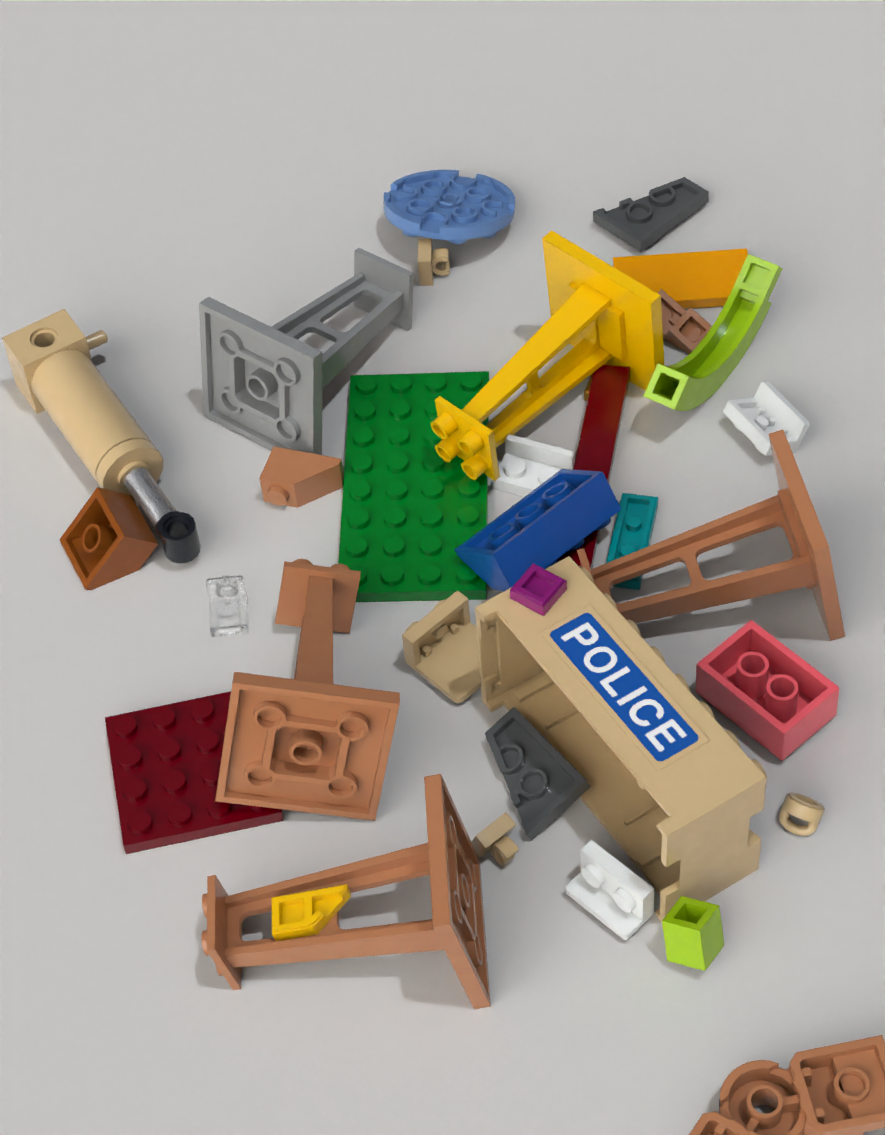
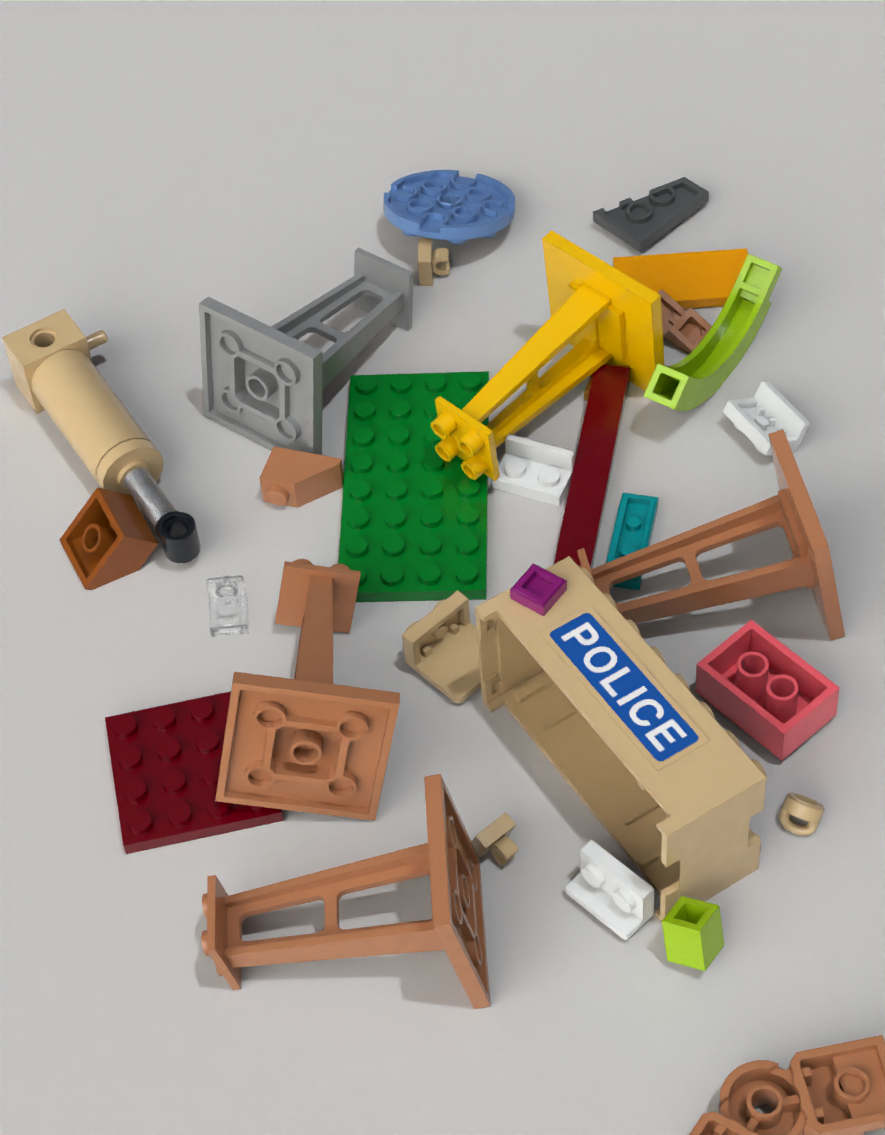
(306, 912): yellow tile -> none
(534, 771): dark grey wing -> none
(540, 527): blue slope -> none

